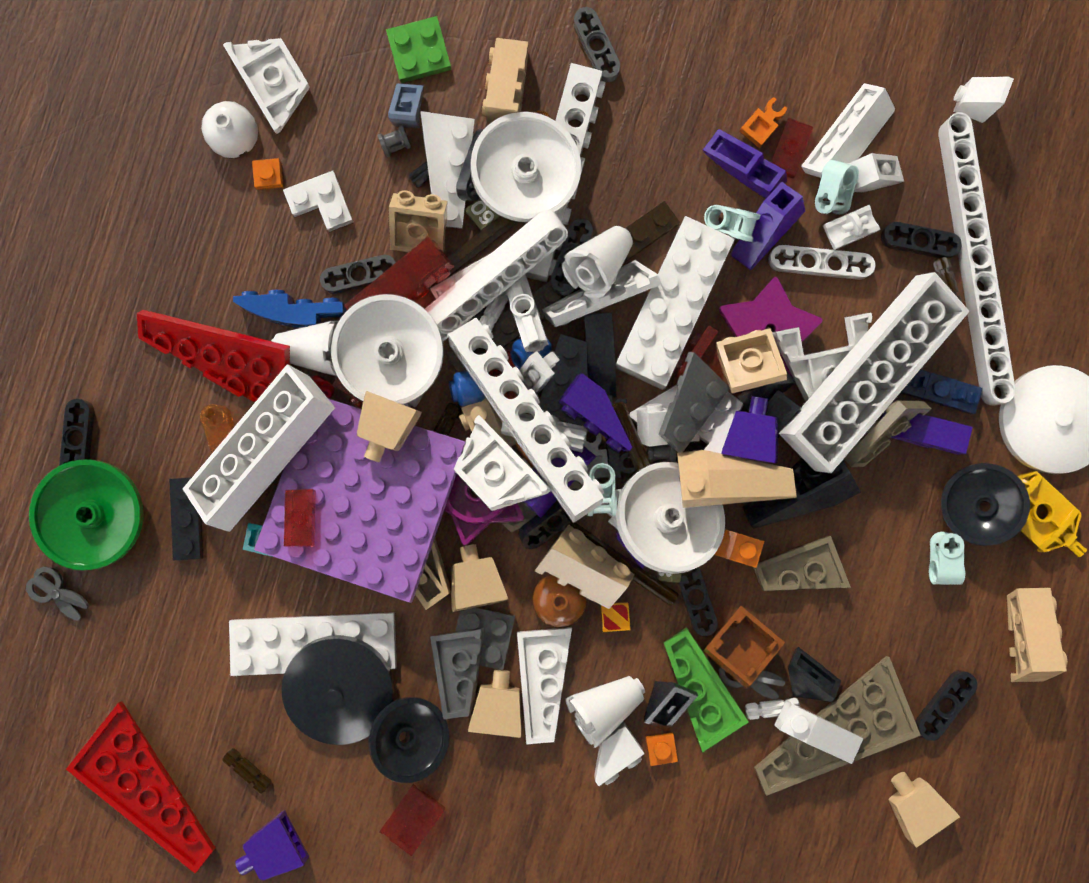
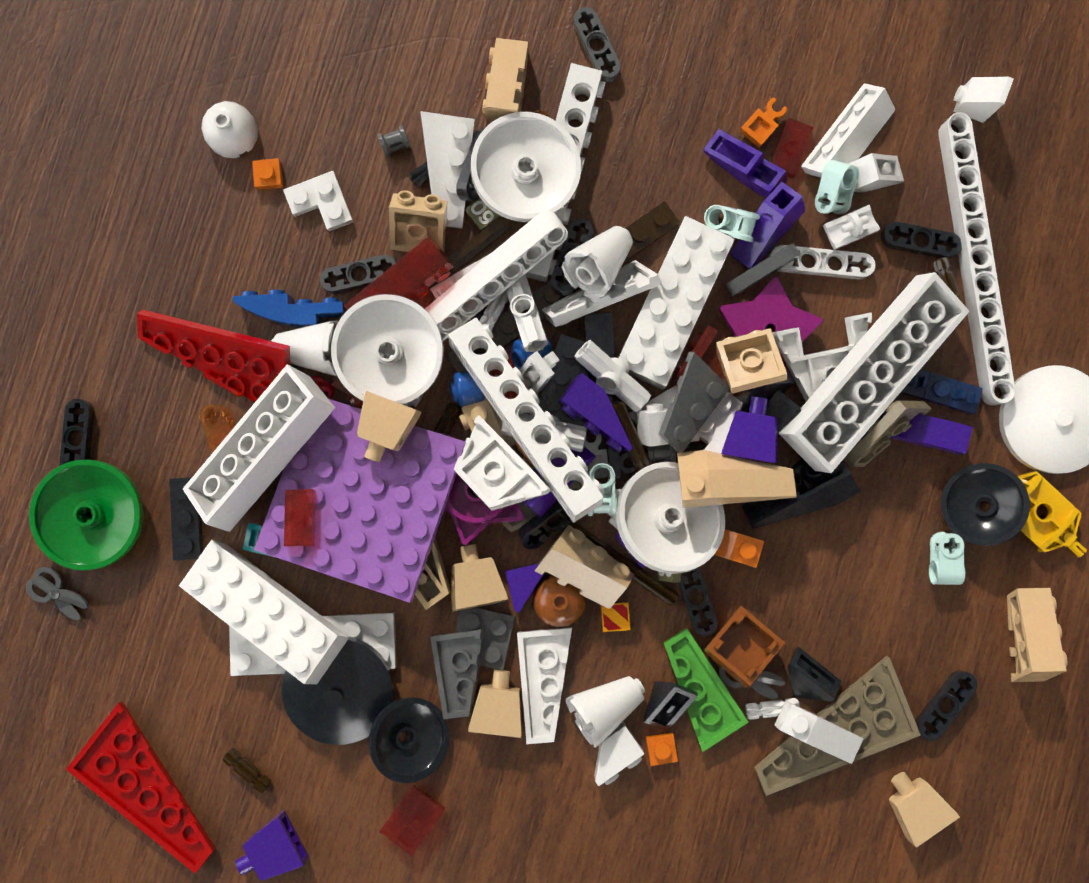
(264, 612): none -> white brick
(270, 77): white wing -> none
(406, 105): sand blue slope -> none
(418, 49): bright green plate -> none
(521, 583): none -> dark purple slope
(612, 375): none -> white piece
(763, 270): none -> dark grey beam
(804, 567): dark tan wing -> none

